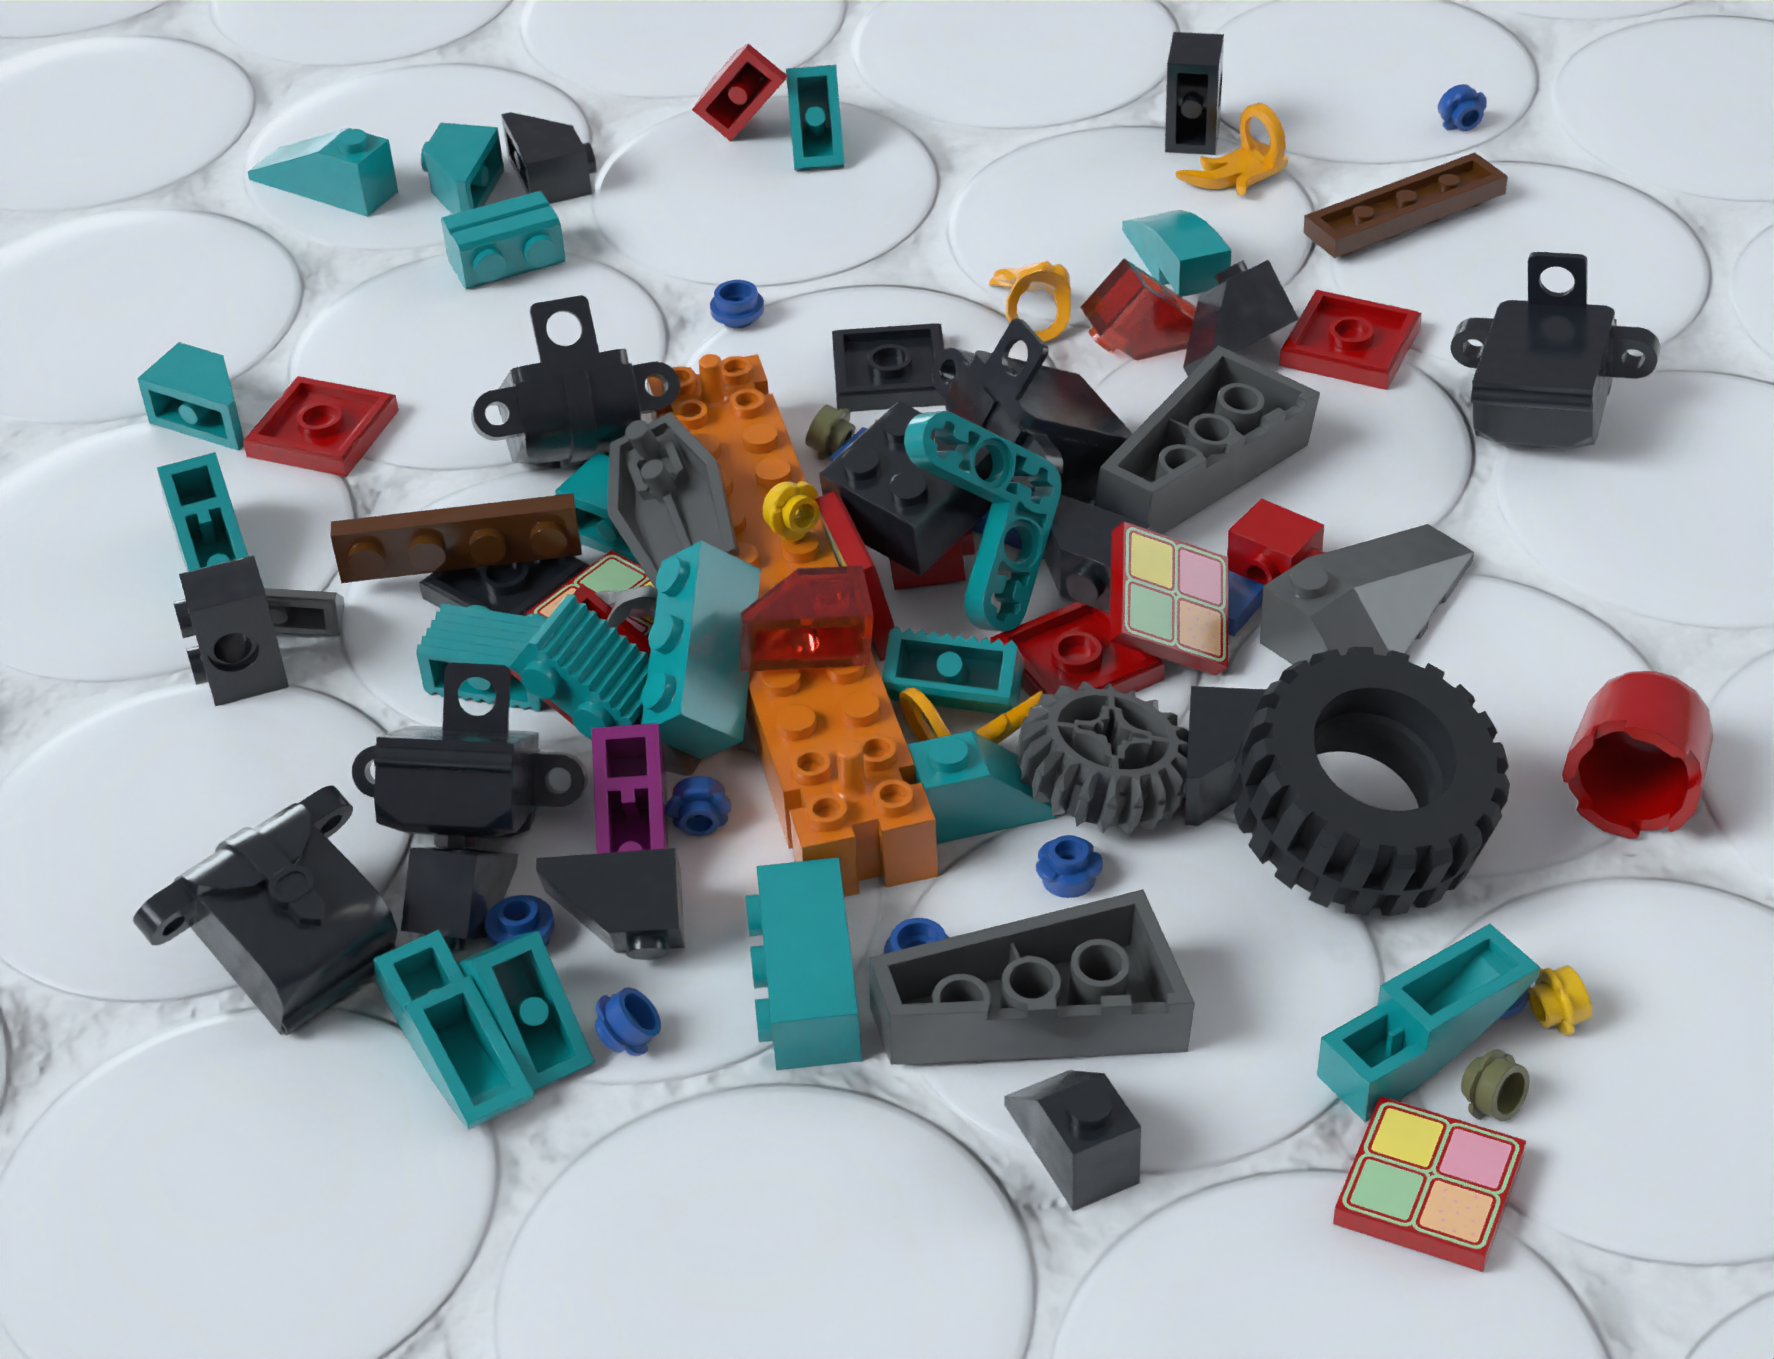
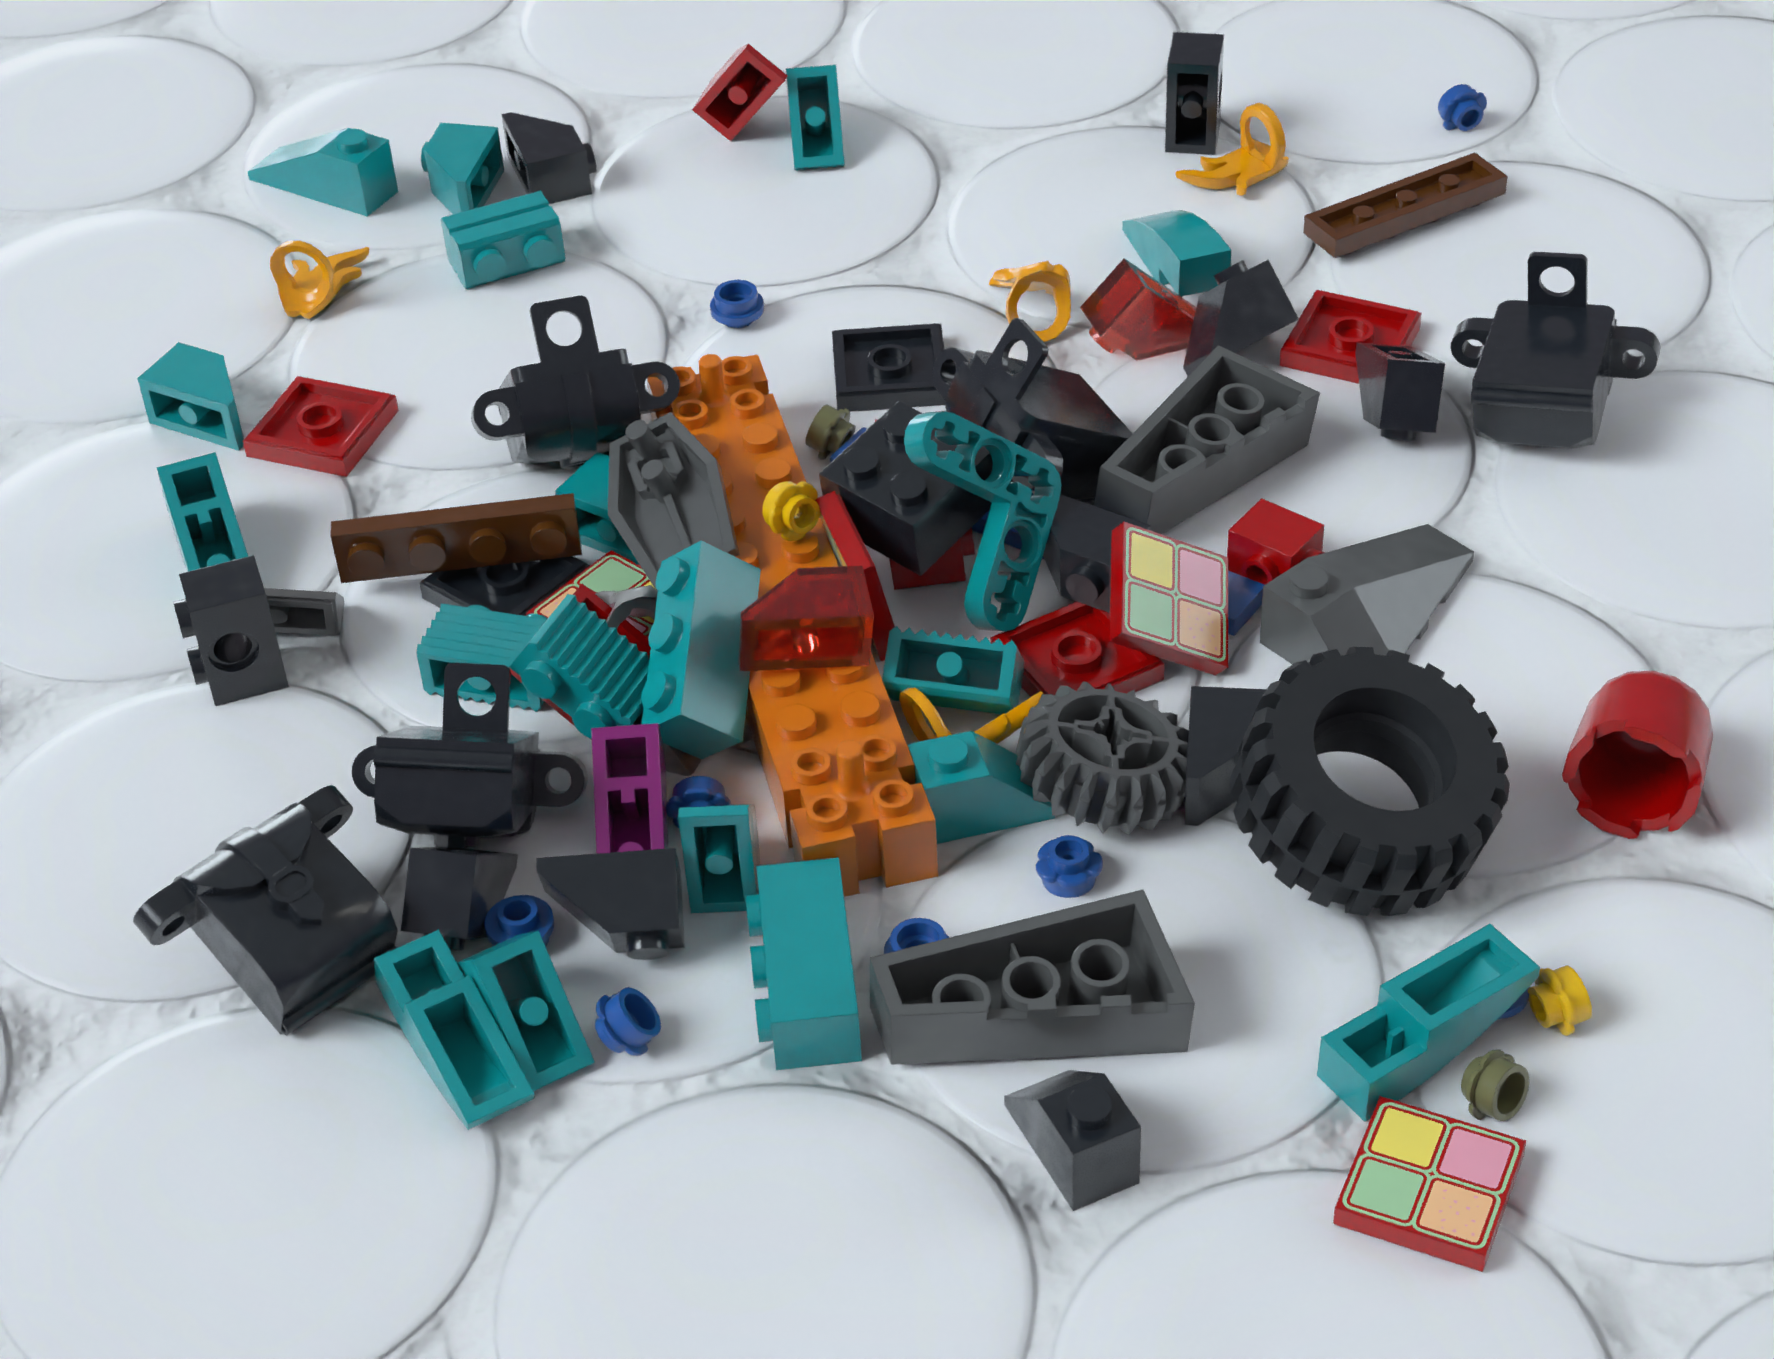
(312, 290): none -> light orange piece
(719, 856): none -> teal slope
(1399, 389): none -> black slope

